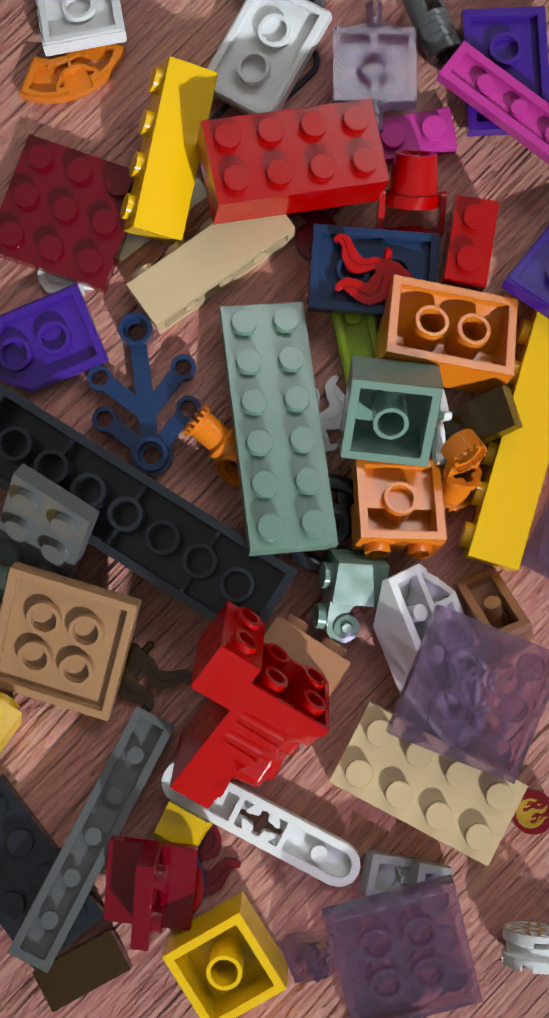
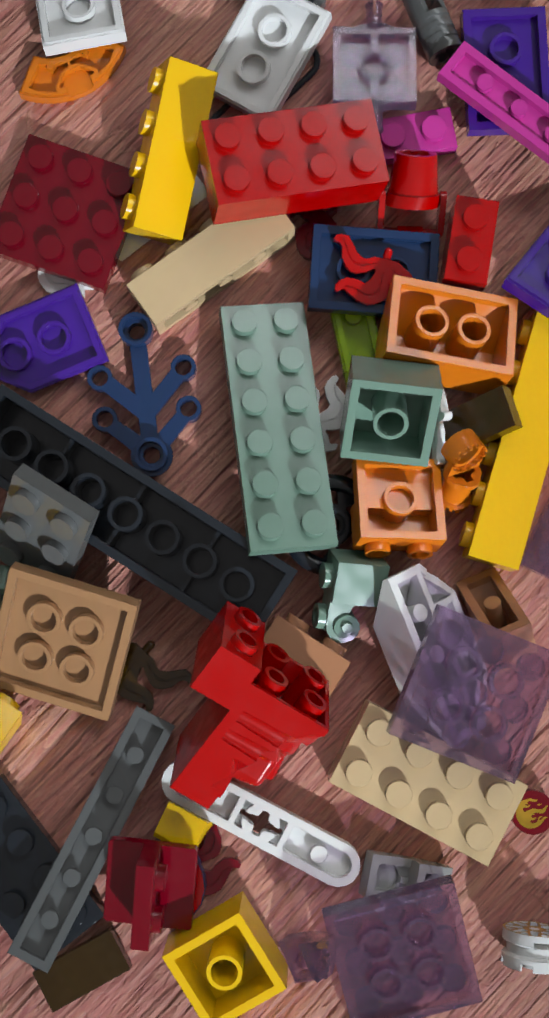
(218, 440): orange connector -> none

